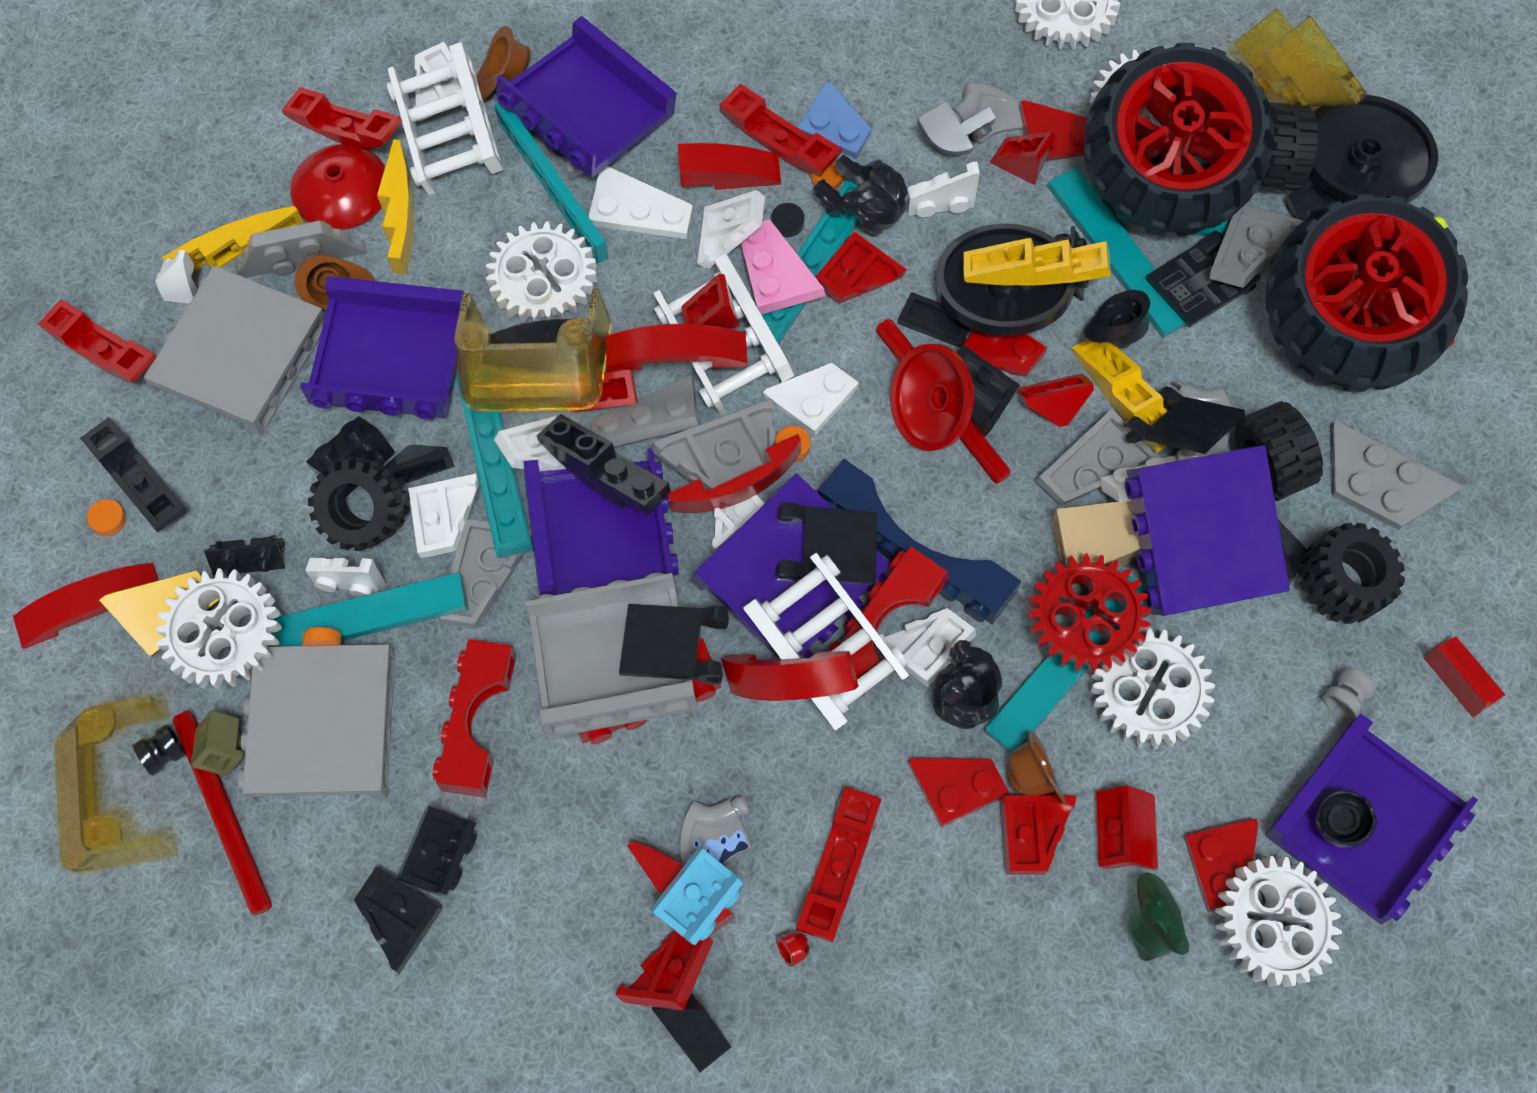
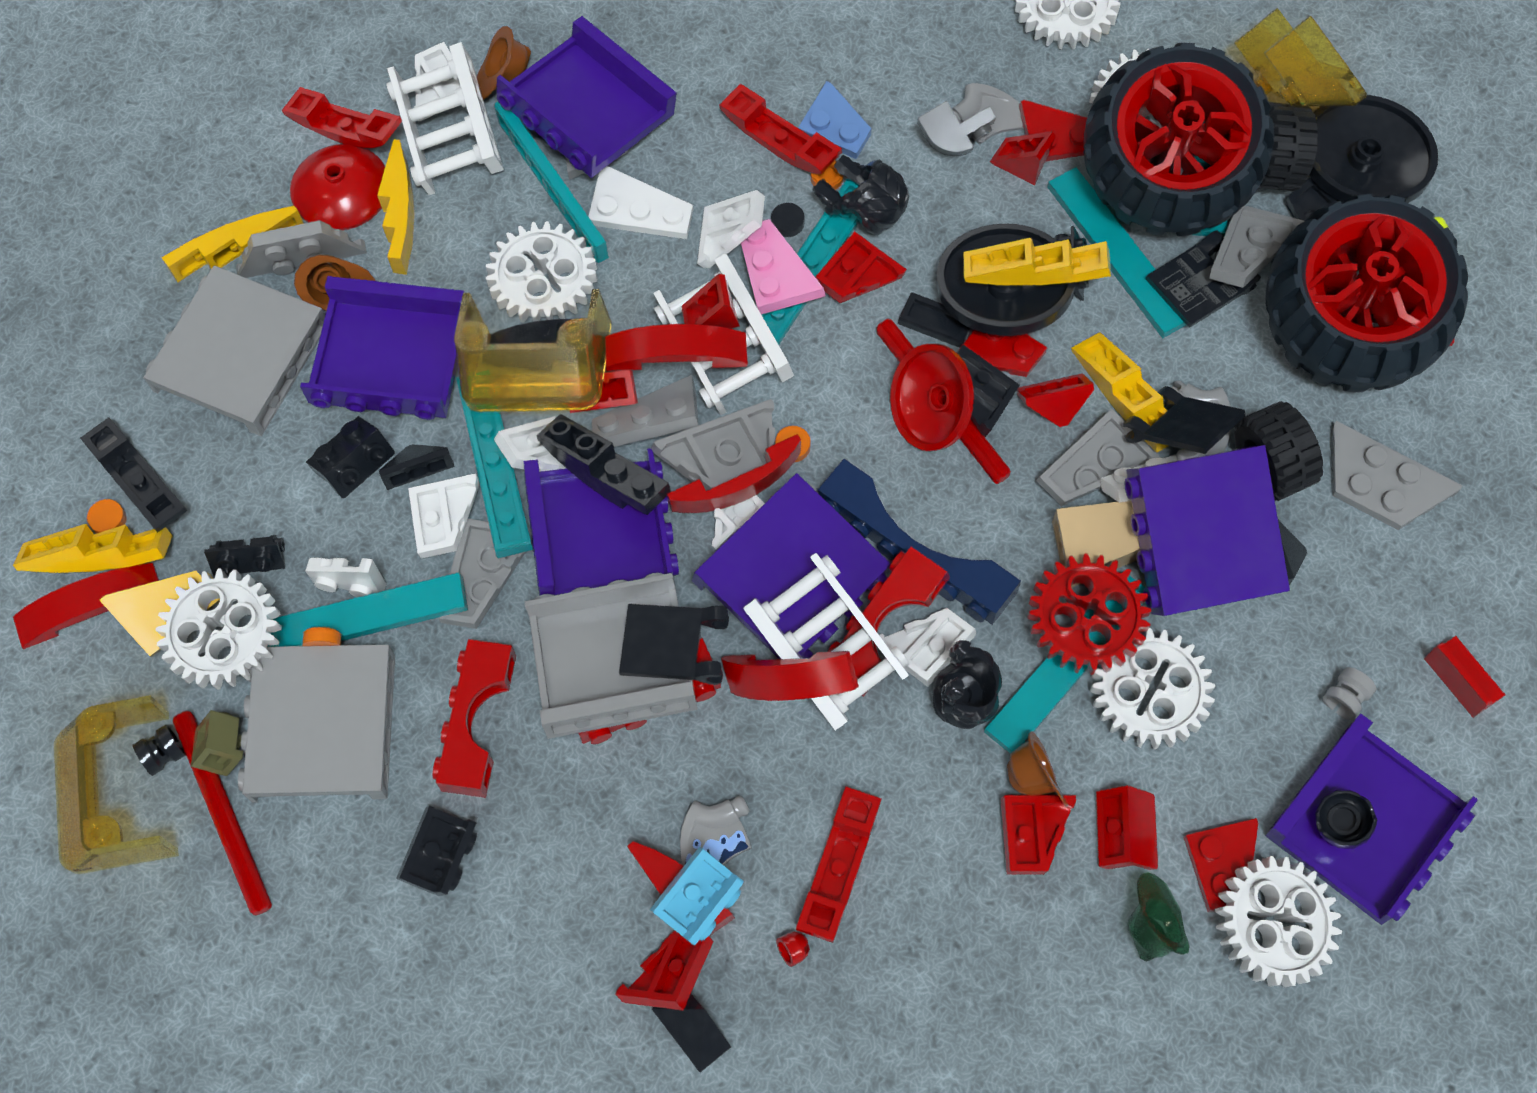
(83, 551): none -> yellow slope
(95, 343): red slope -> none
(175, 279): white slope -> none
(337, 519): black tyre -> none
(395, 916): black wing -> none
(727, 166): red slope -> none
(813, 396): white wing -> none
(839, 533): black flag -> none
(944, 193): white wing -> none
(957, 785): red wing -> none
(1120, 319): black piece -> none
(1371, 559): black tyre -> none

